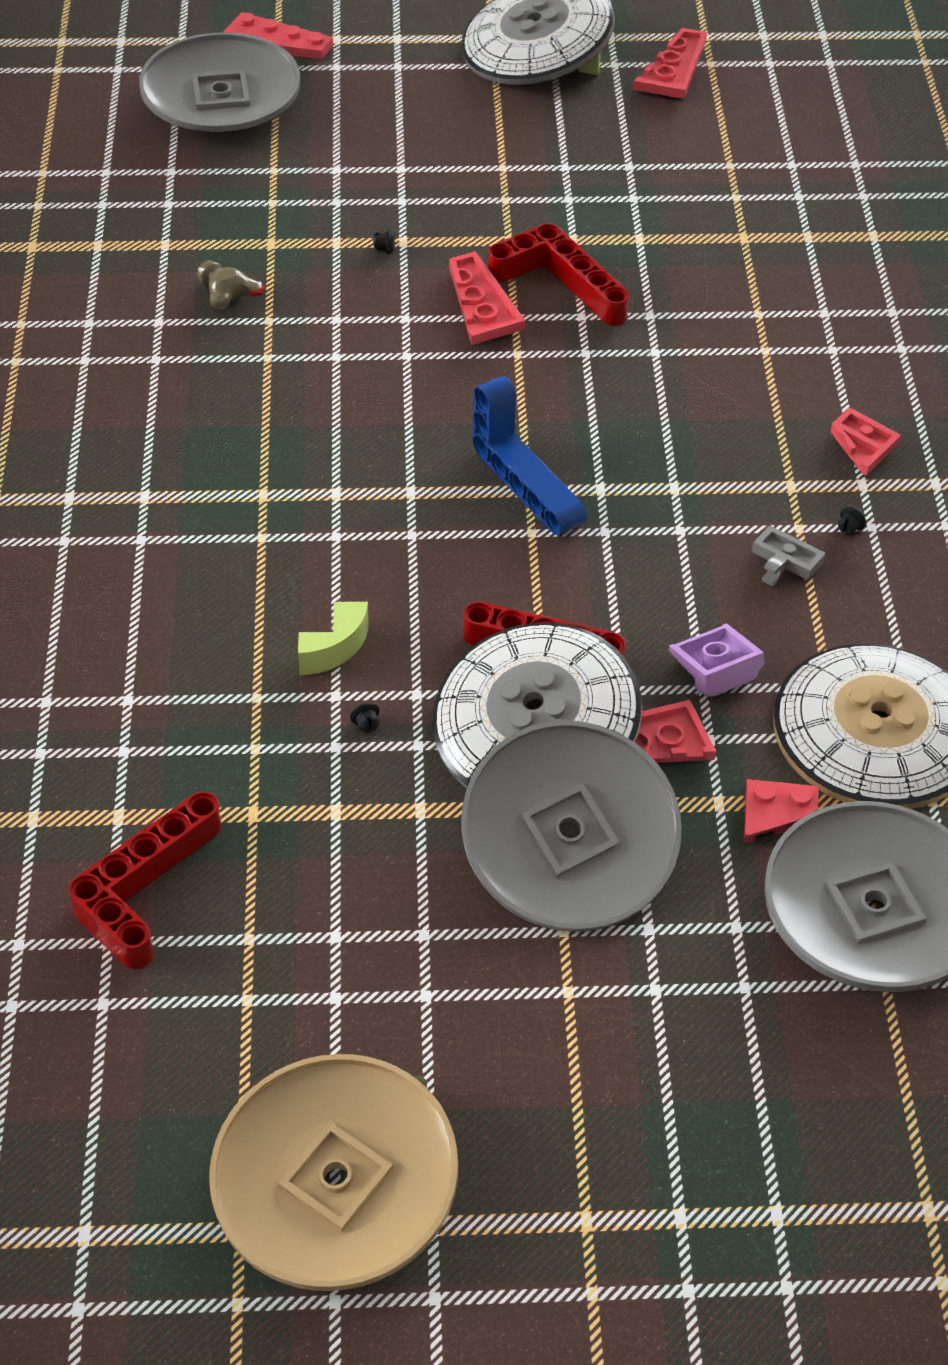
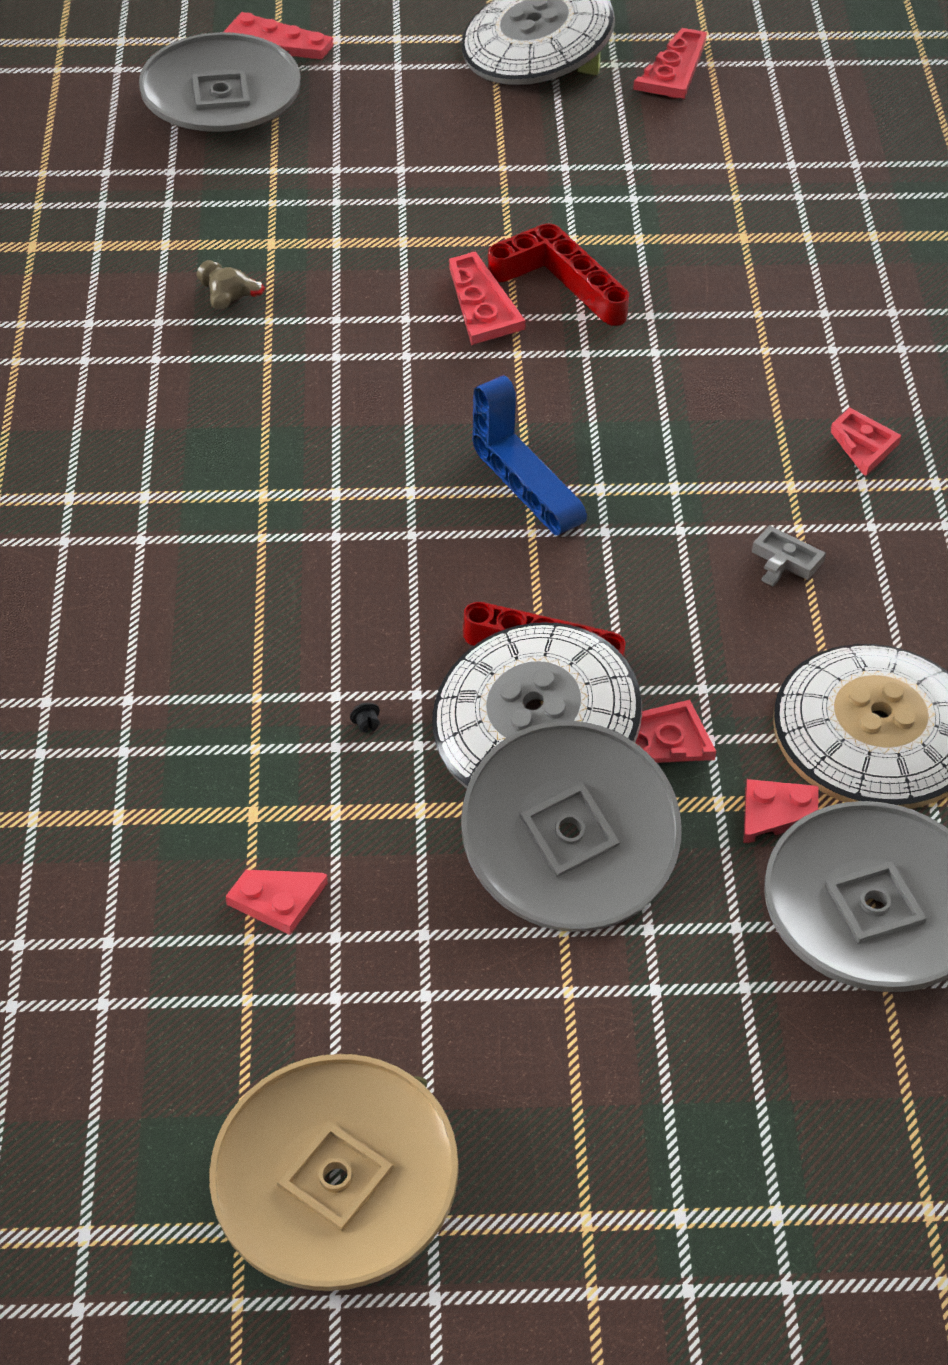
(136, 866): red beam -> none
(276, 896): none -> coral wing
(328, 650): yellowish green brick -> none
(384, 241): black piece -> none
(719, 660): lavender slope -> none
(851, 520): black piece -> none

